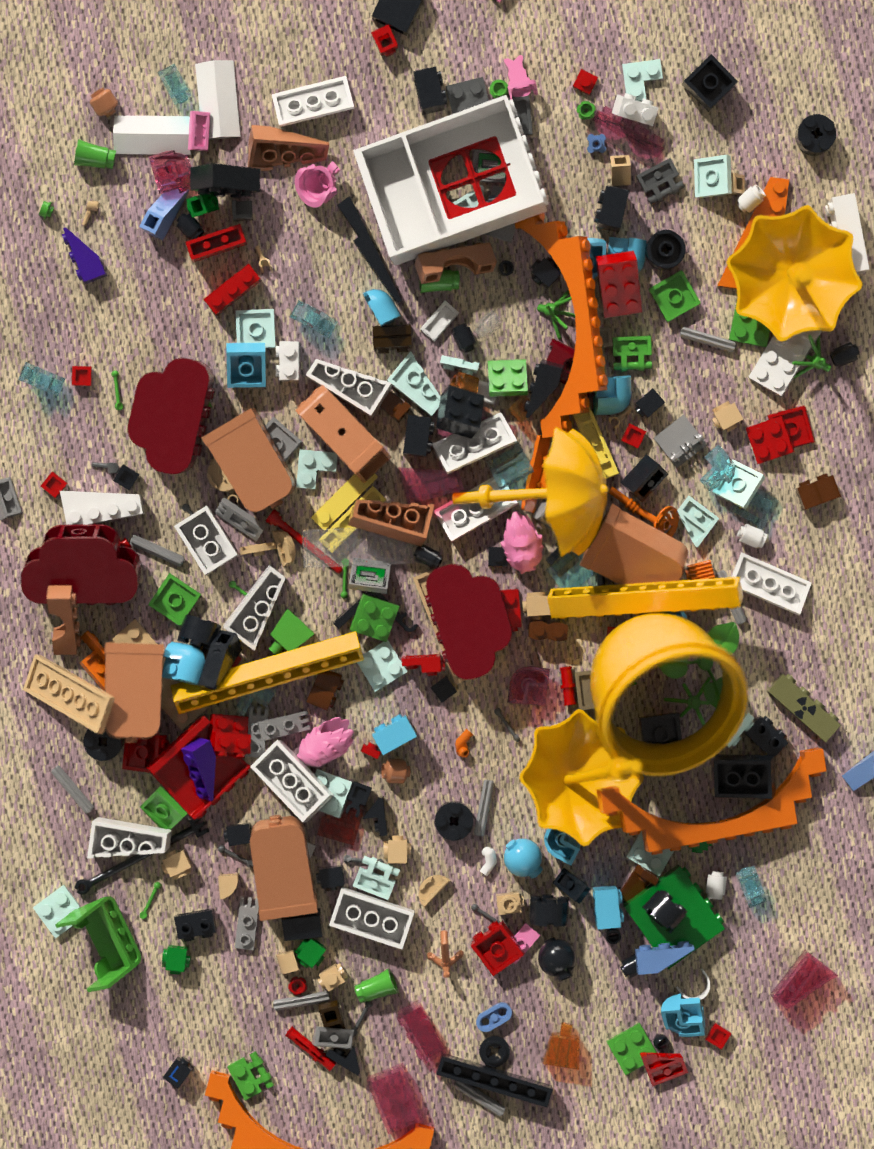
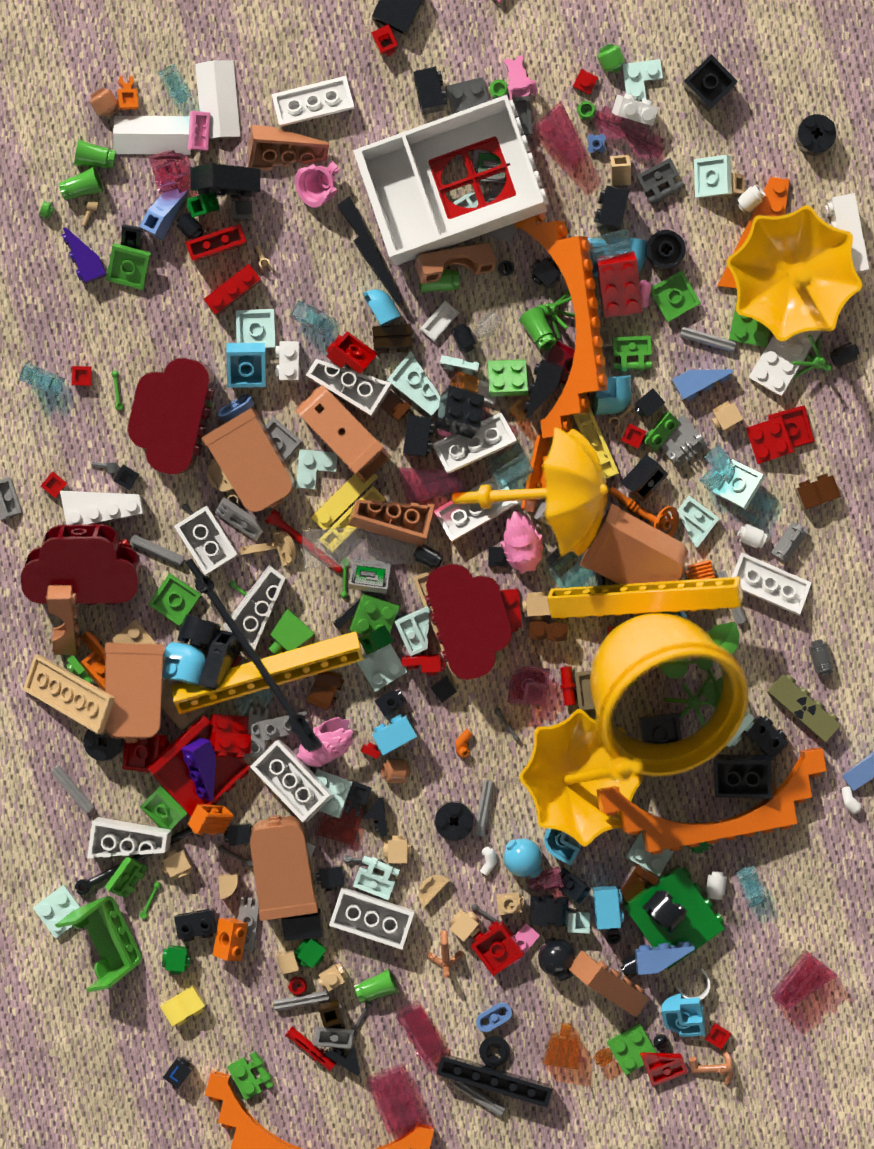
(76, 668): none -> bright green plate
(81, 185): none -> bright green plant
(126, 96): none -> orange plate
(126, 877): none -> bright green plate
(128, 266): none -> bright green plate
(132, 236): none -> black slope
(183, 1005): none -> light yellow brick
(210, 819): none -> orange brick
(230, 939): none -> orange brick
(235, 408): none -> medium blue plate
(297, 722): none -> black bar
(350, 351): none -> red plate
(375, 640): none -> dark green panel
(390, 702): none -> black brick
(414, 630): none -> light aqua wing
(465, 925): none -> tan brick
(538, 328): none -> bright green plant
(549, 879): none -> clear pink plate
(560, 136): none -> clear pink wedge
(578, 922): none -> light aqua panel
(603, 1057): none -> clear orange plate
(609, 983): none -> nougat wedge
(610, 245): none -> clear light blue panel
(611, 58): none -> bright green head
(645, 292): none -> bright pink arm
(663, 430): none -> bright green hinge
(695, 380): none -> medium blue slope
(720, 1068): none -> nougat piece
(789, 542): none -> light grey hinge
(821, 657): none -> dark grey head
(849, 801): none -> white arm

